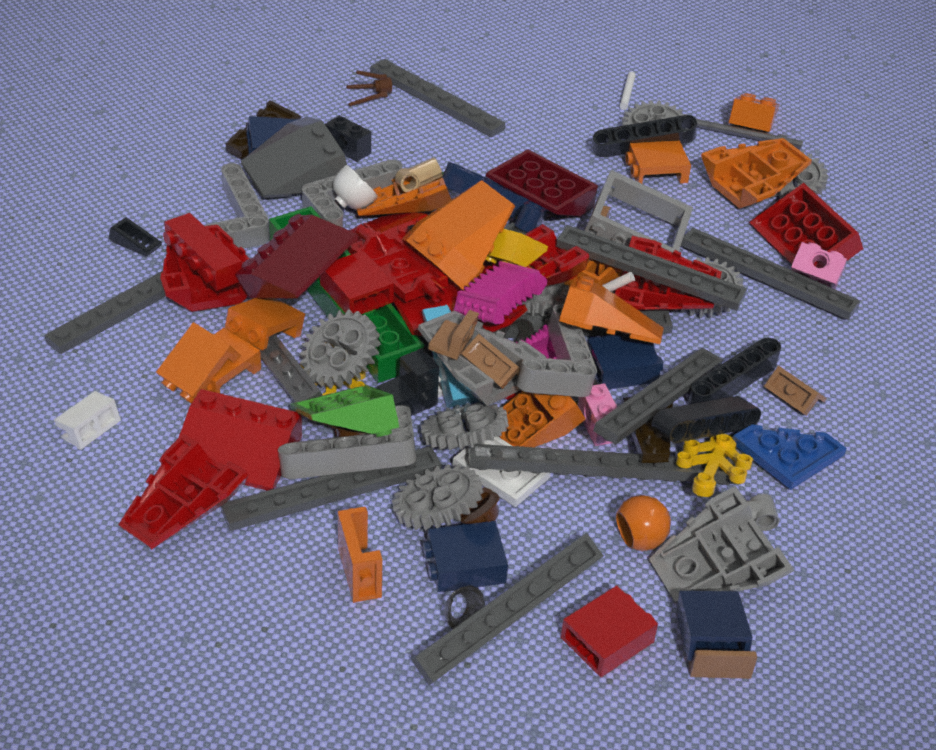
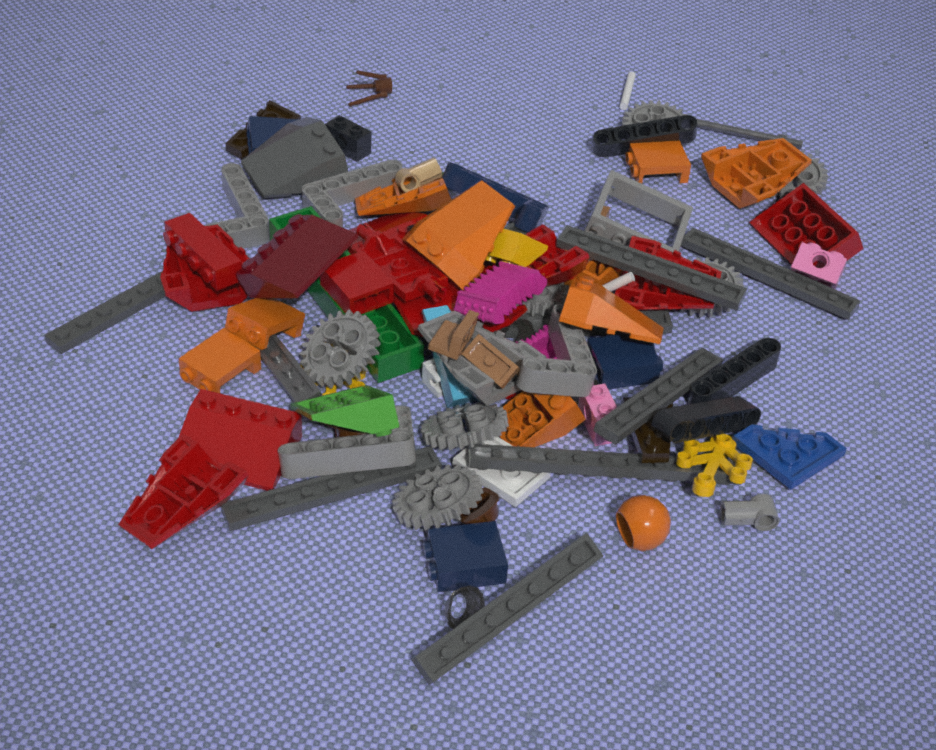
(88, 419): white hinge -> none
(124, 230): black slope -> none
(195, 361): orange panel -> none
(352, 190): white cylinder -> none
(361, 569): orange panel -> none
(416, 382): black brick -> none
(440, 98): dark grey plate -> none
(546, 184): dark red slope -> none
(609, 630): red brick -> none
(712, 622): dark blue brick -> none
(720, 551): light grey wedge -> none
(723, 664): medium nougat panel -> none
(754, 112): orange slope -> none
(793, 390): medium nougat panel -> none

